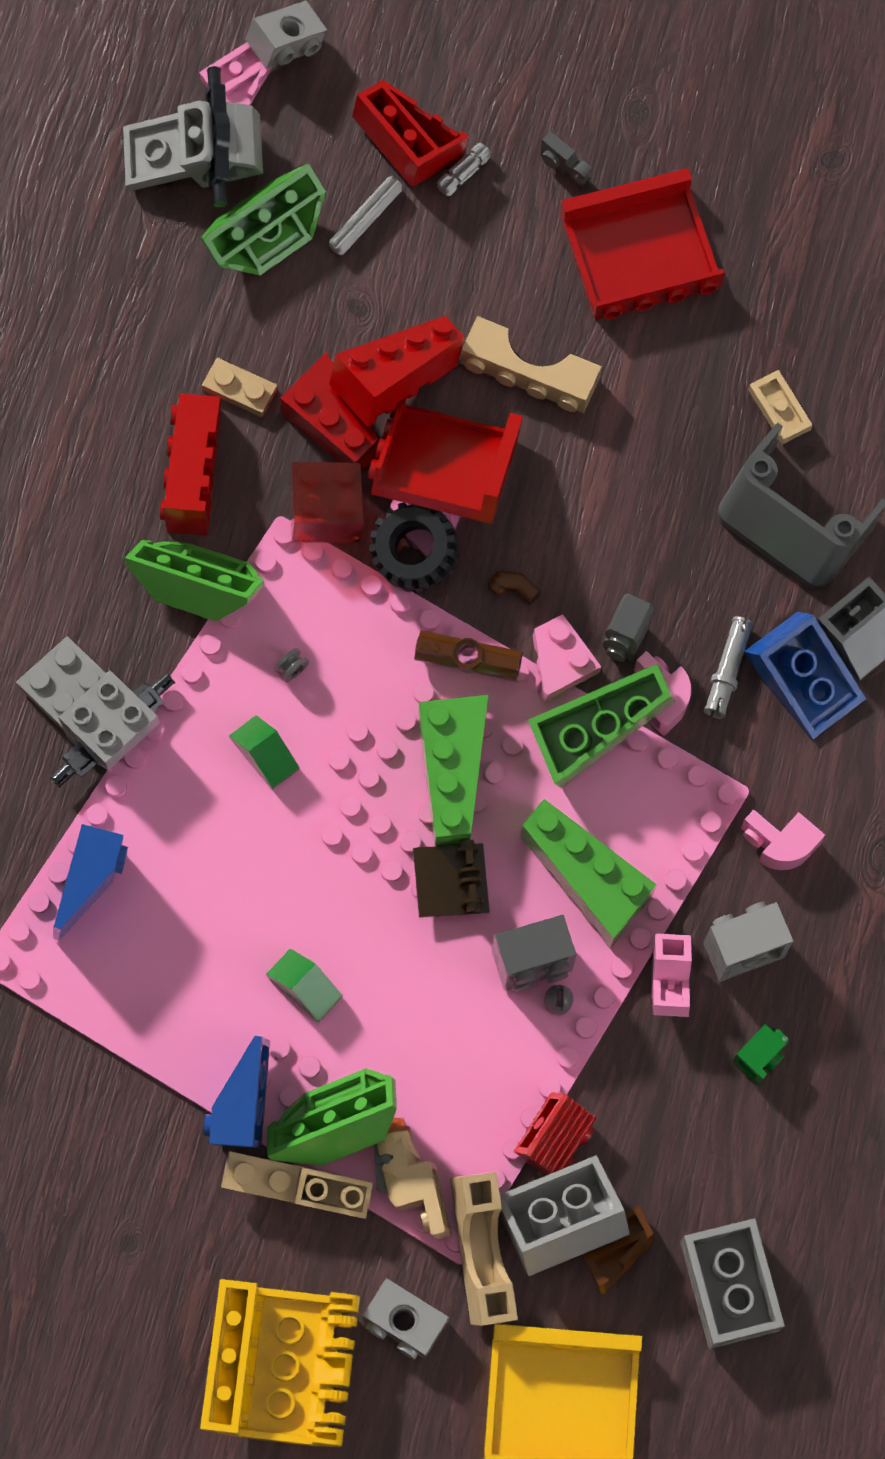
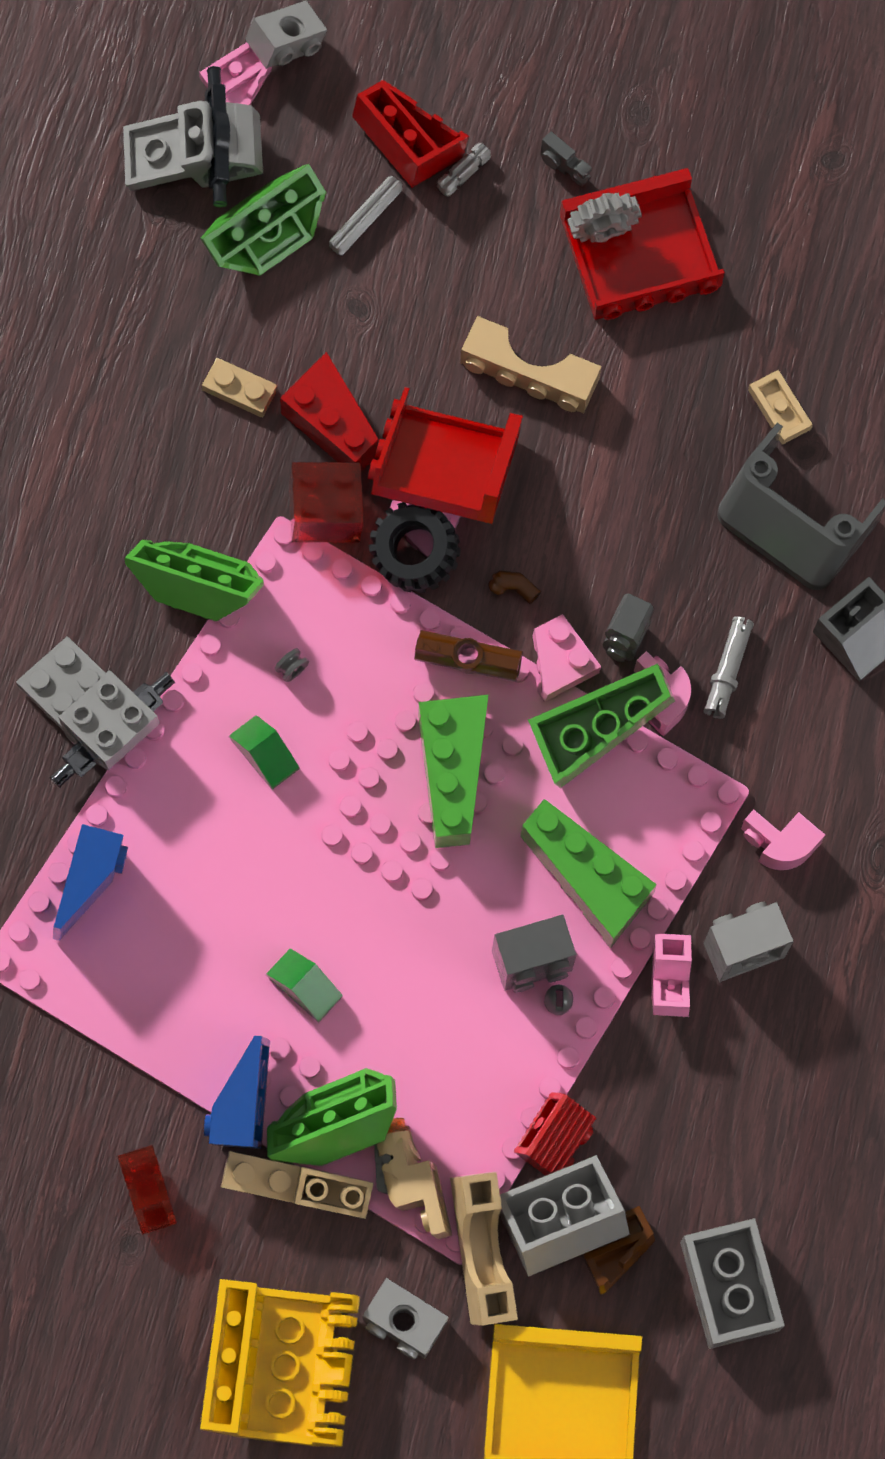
(147, 1189): none -> clear red brick
(191, 464): red wedge -> none
(395, 367): red wedge -> none
(451, 880): dark brown hinge -> none
(604, 217): none -> light grey gear
(761, 1052): green brick -> none
(805, 673): blue slope -> none

